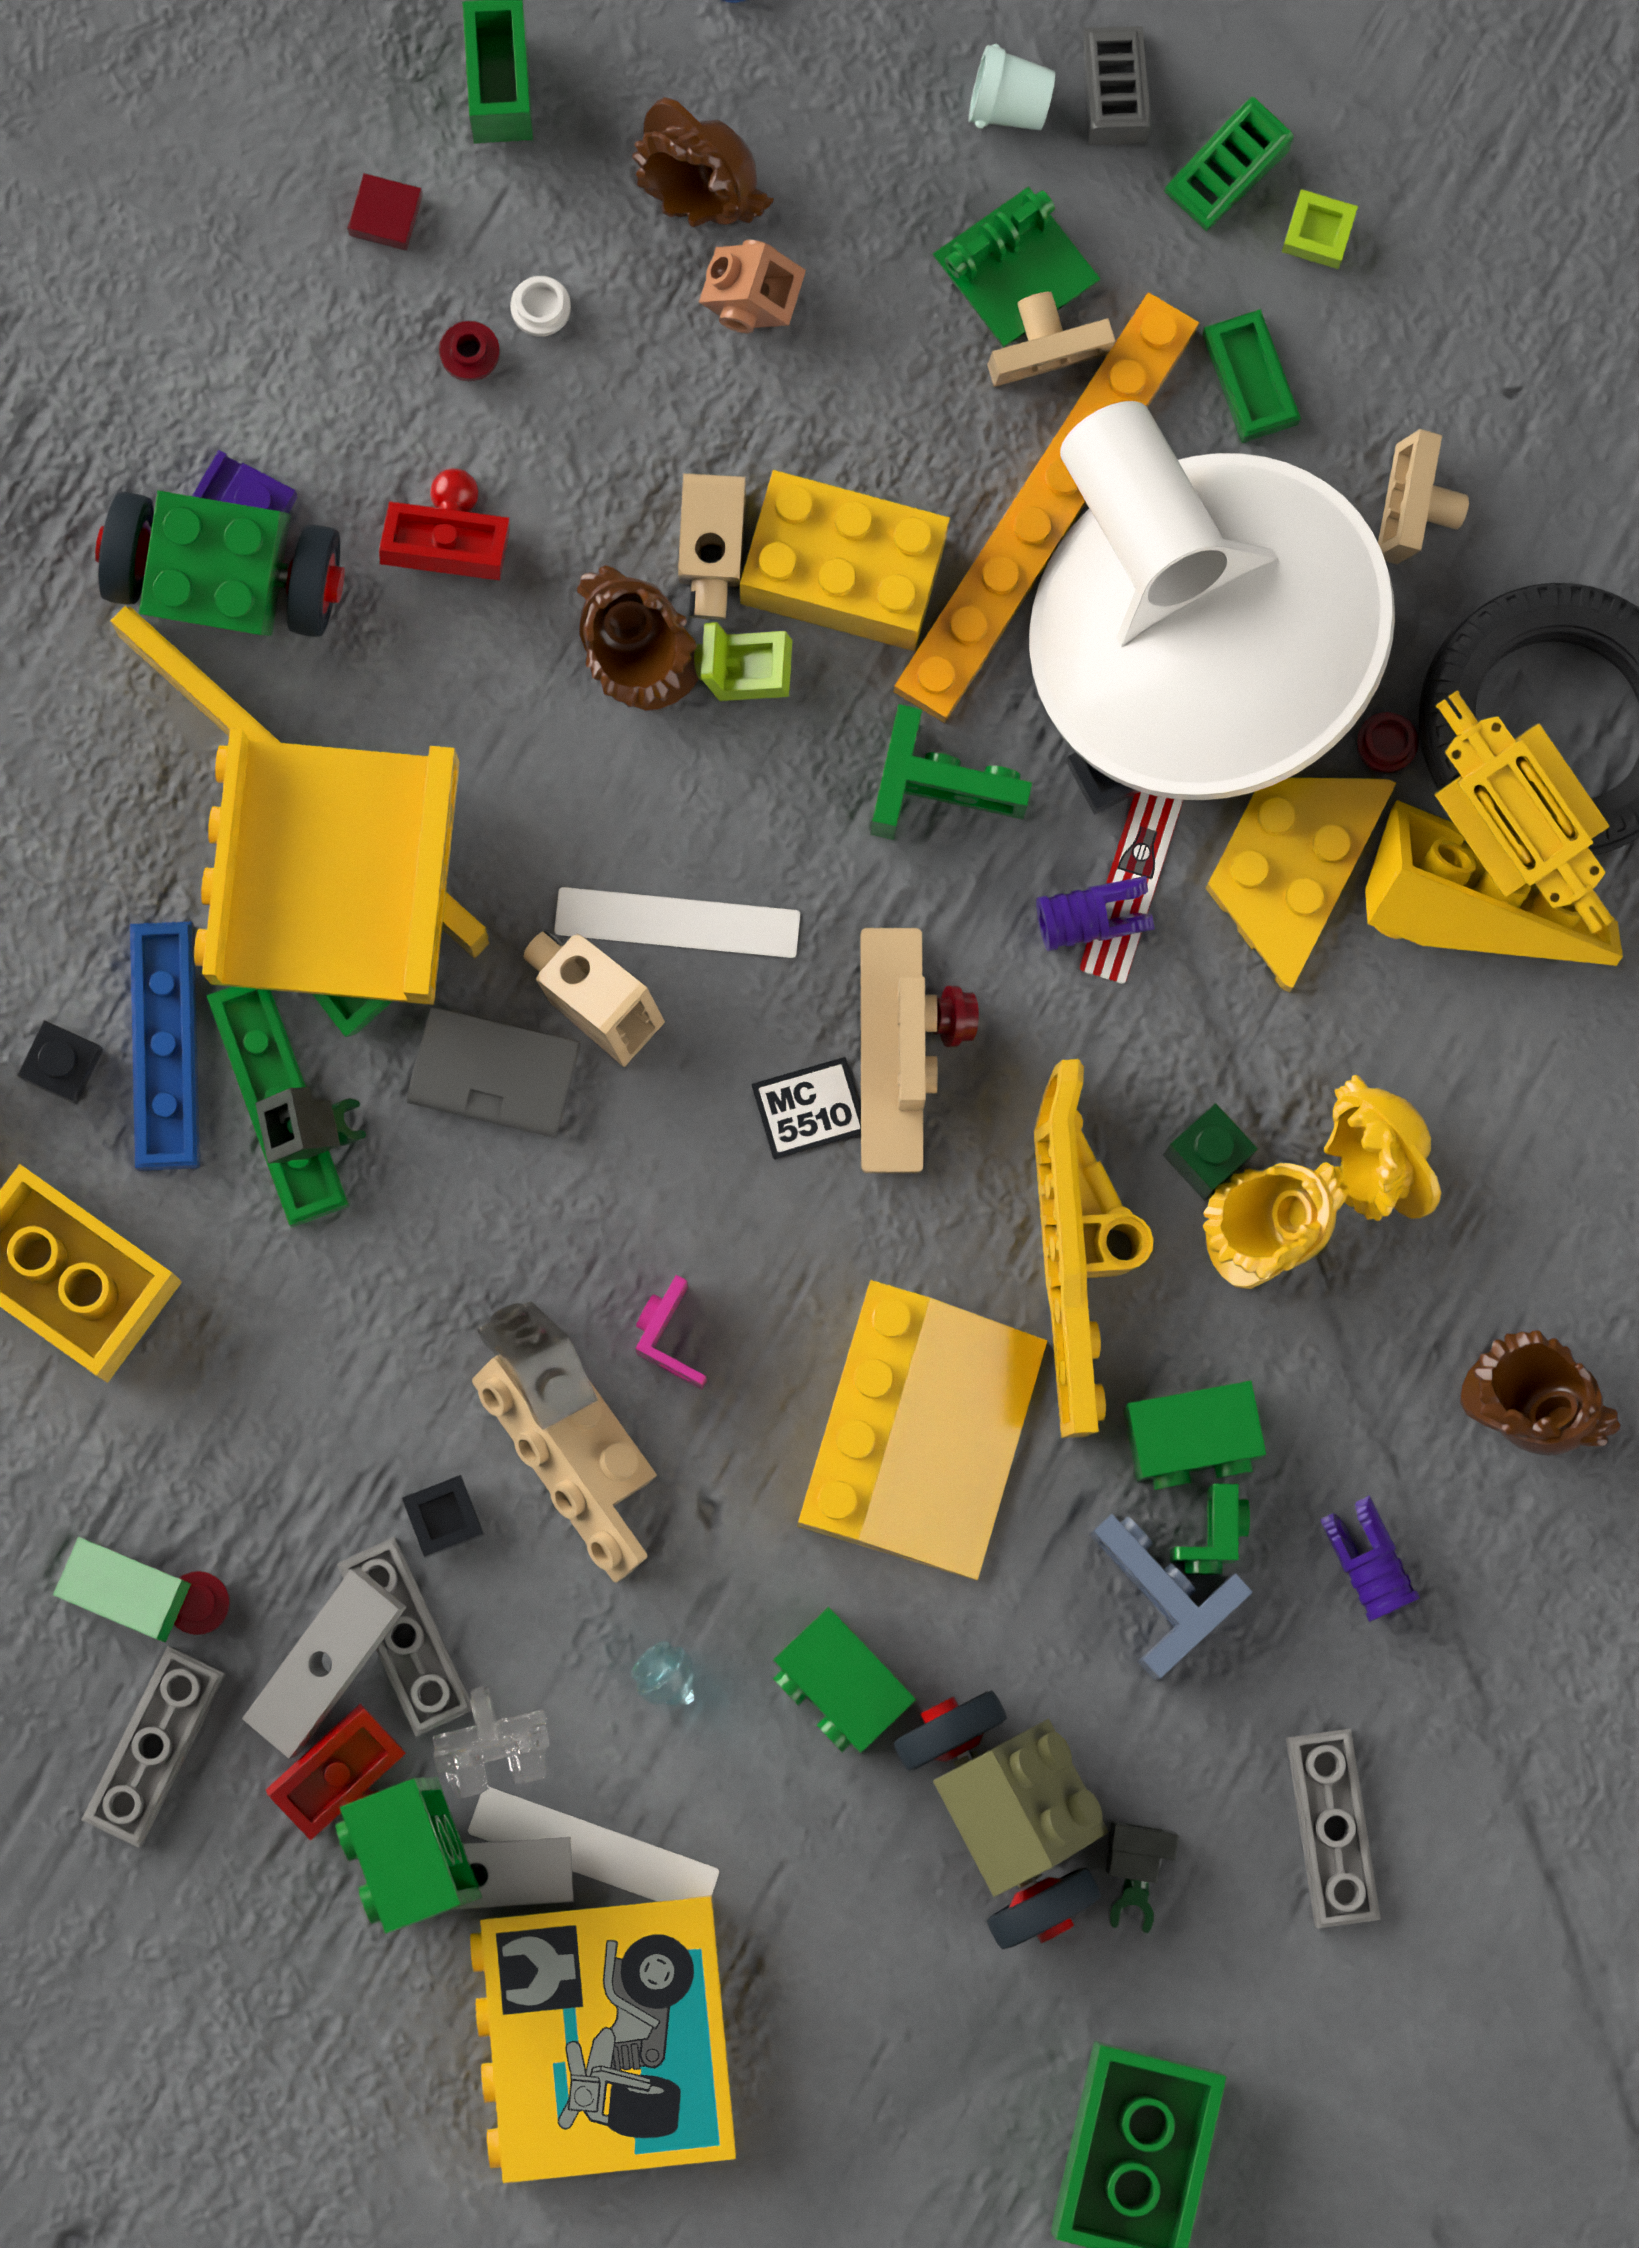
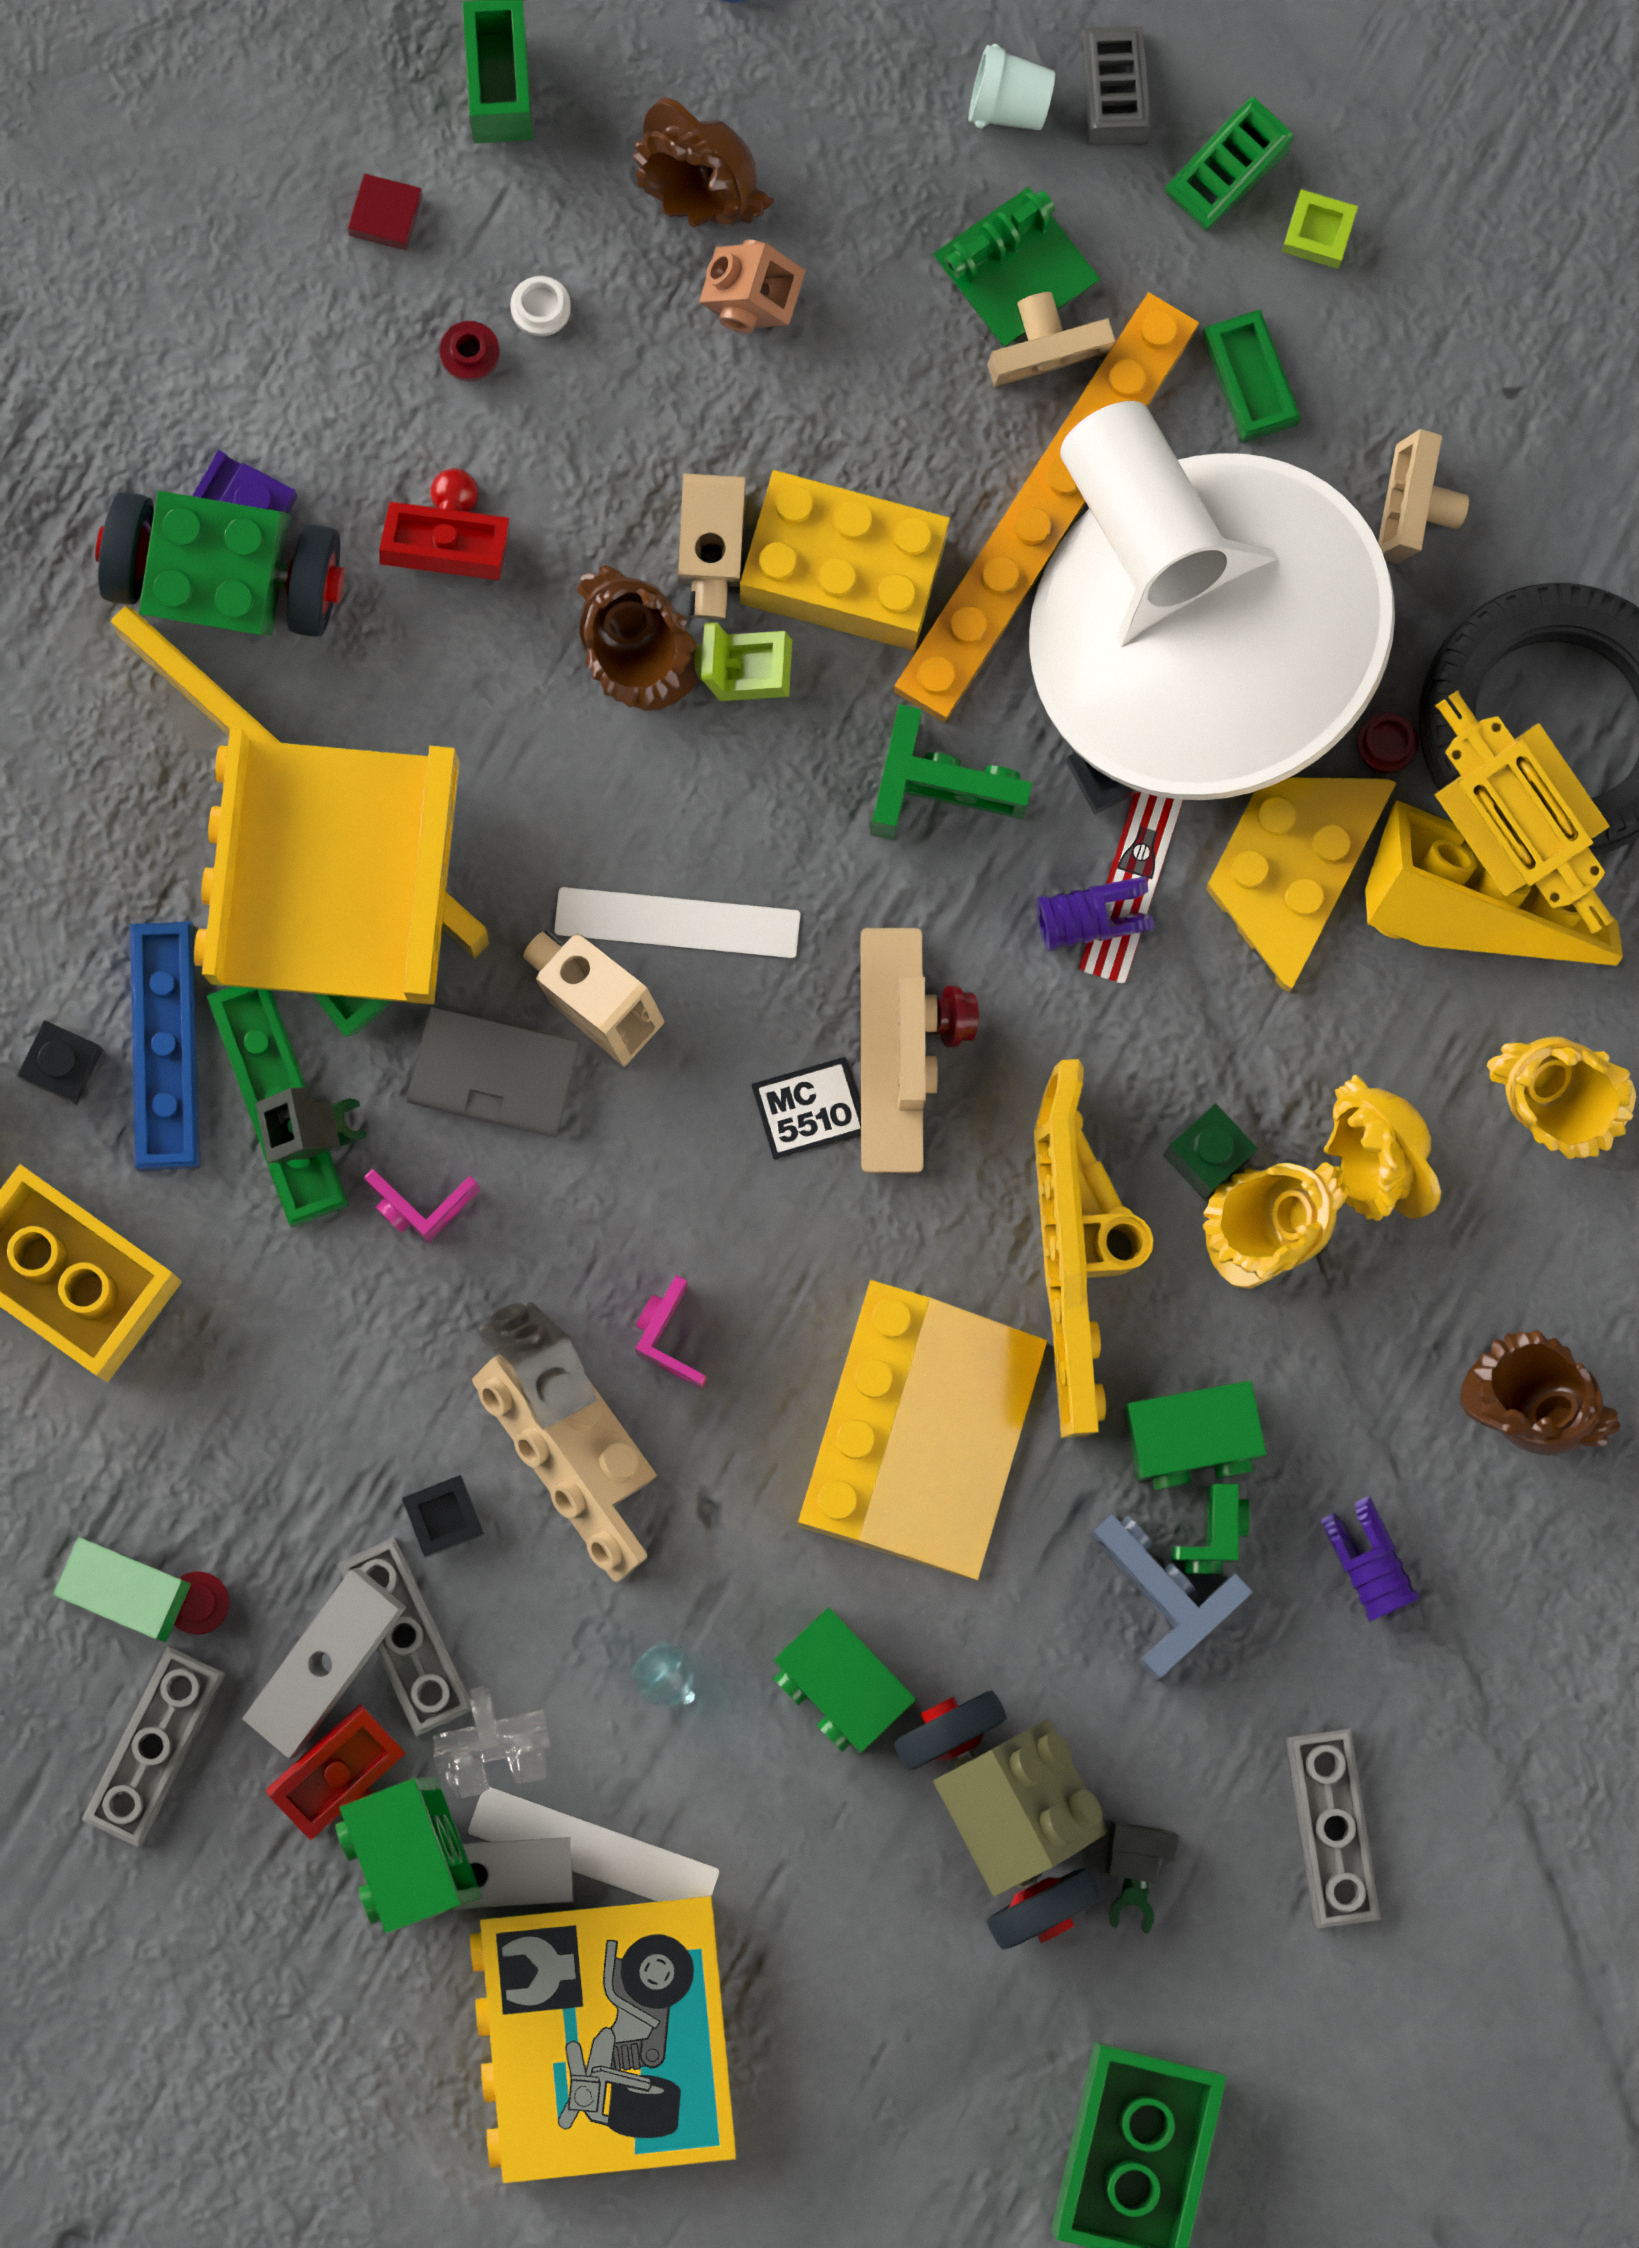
(402, 1214): none -> dark pink bracket
(1565, 1094): none -> yellow hair

